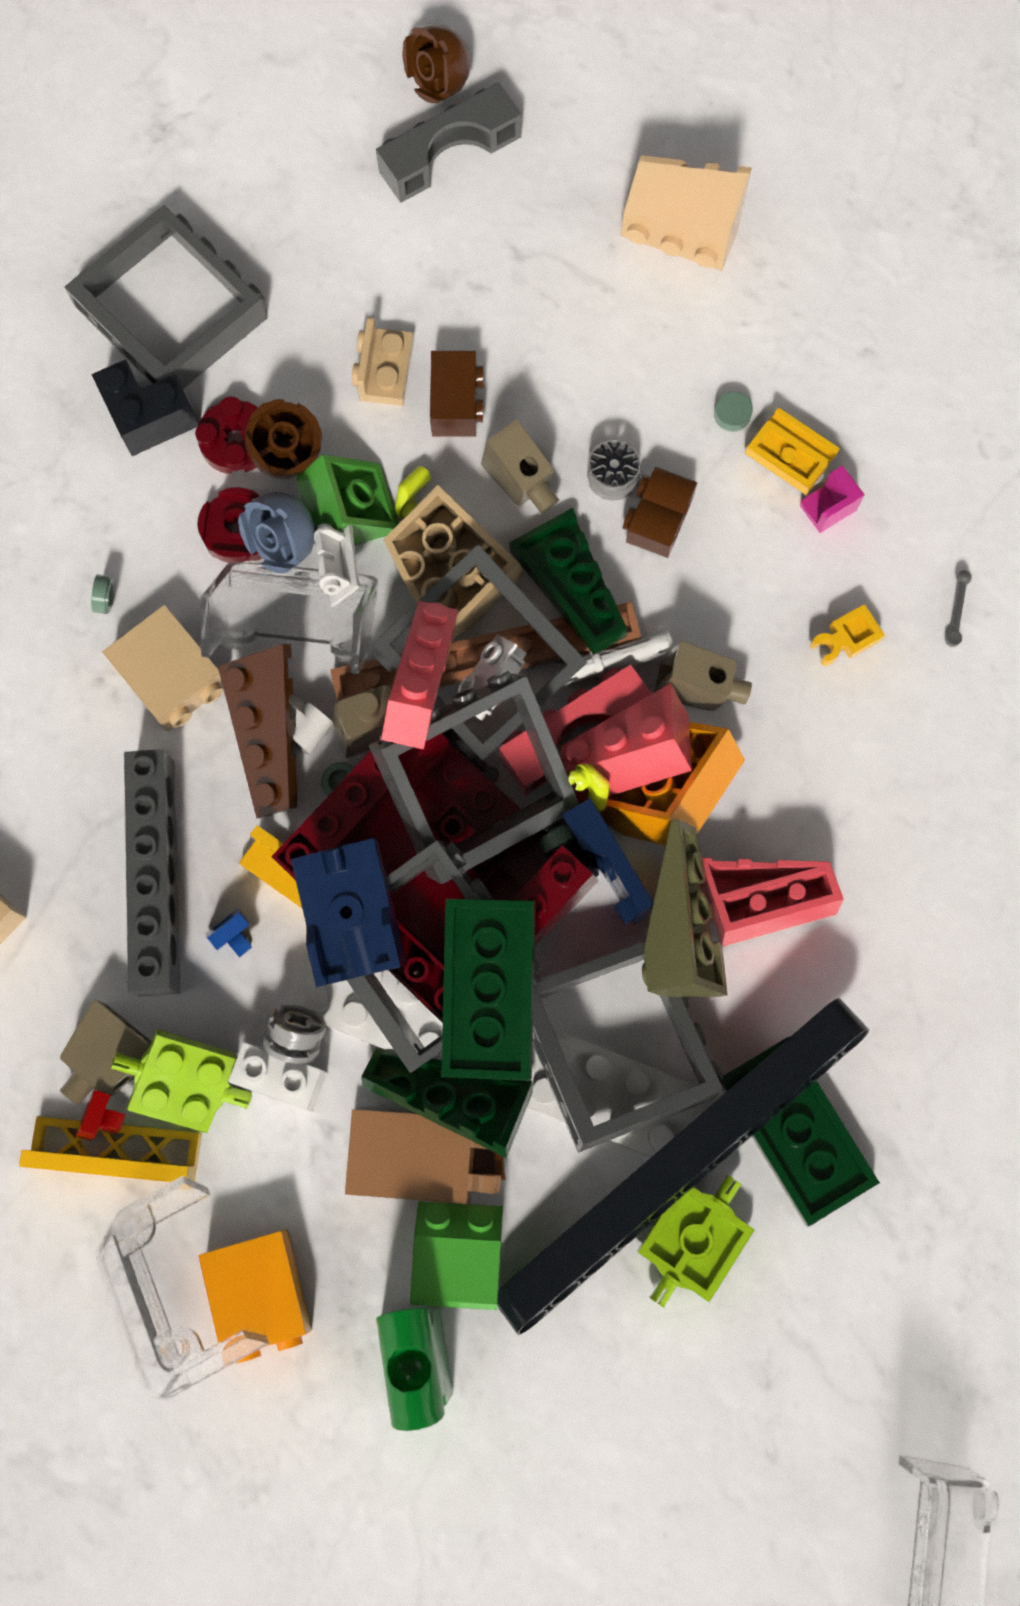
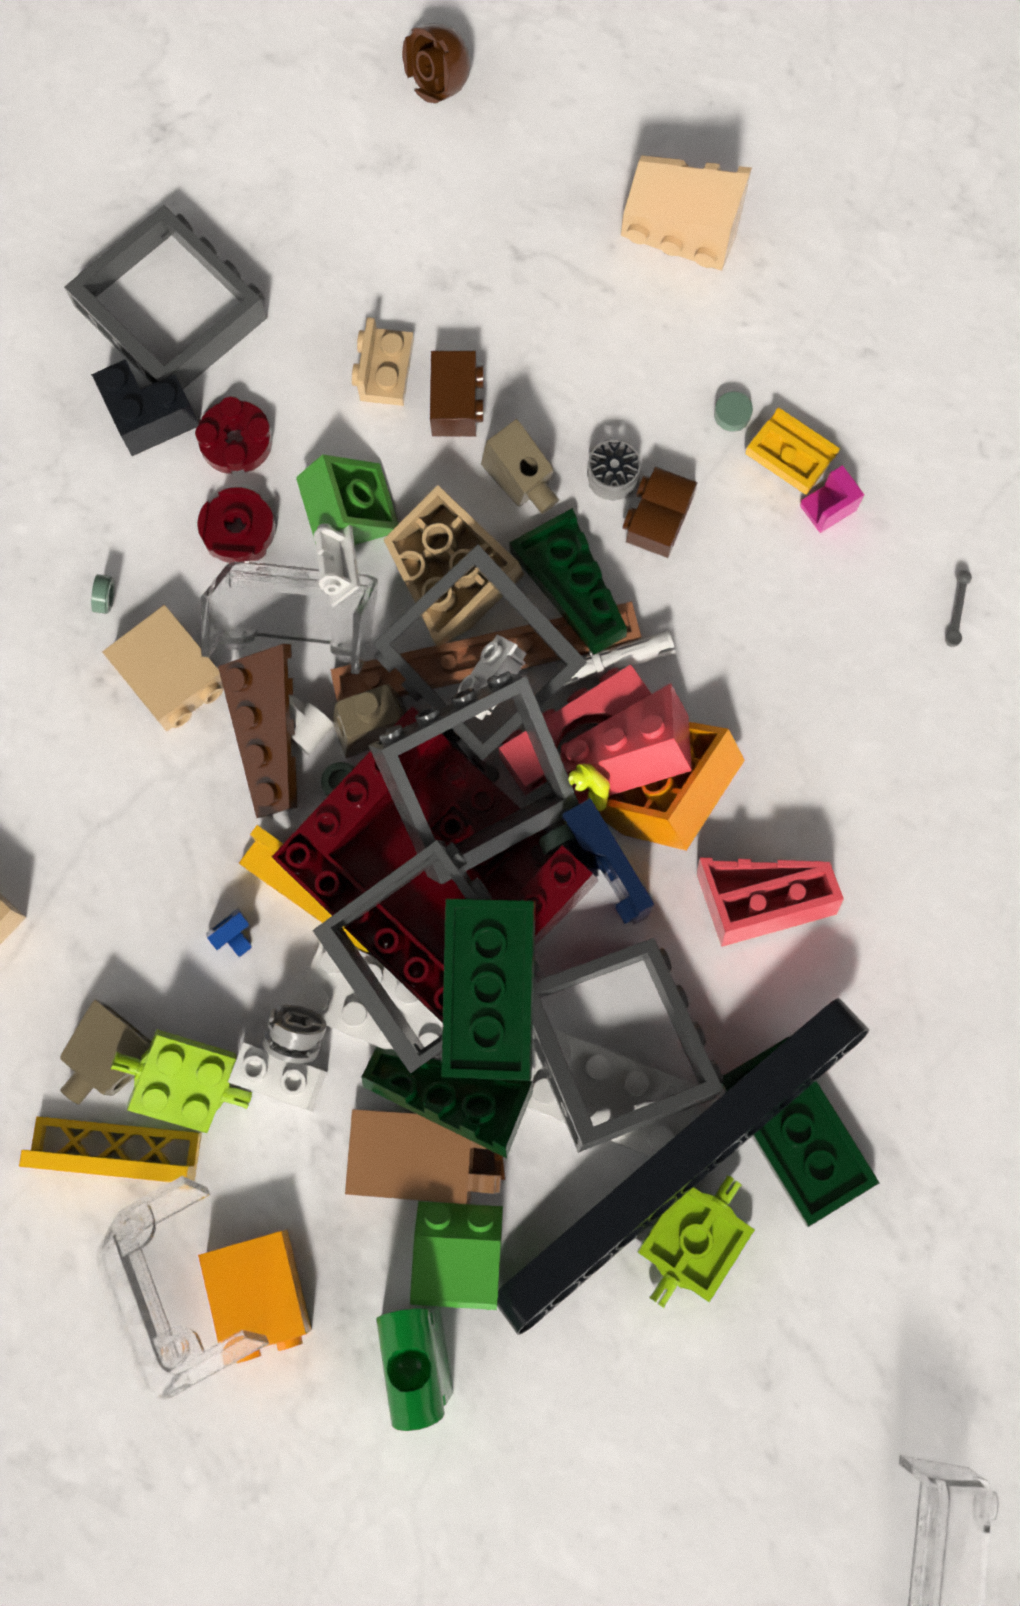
(98, 1117): red tile -> none
(151, 873): dark grey brick -> none
(278, 530): sand blue cylinder -> none
(282, 439): reddish brown cylinder -> none
(366, 940): dark blue piece -> none
(408, 489): neon yellow arm -> none
(419, 675): coral arch -> none
(483, 121): dark grey arch -> none
(679, 942): olive wedge -> none
(702, 677): dark tan torso -> none
(851, 633): yellow plate -> none

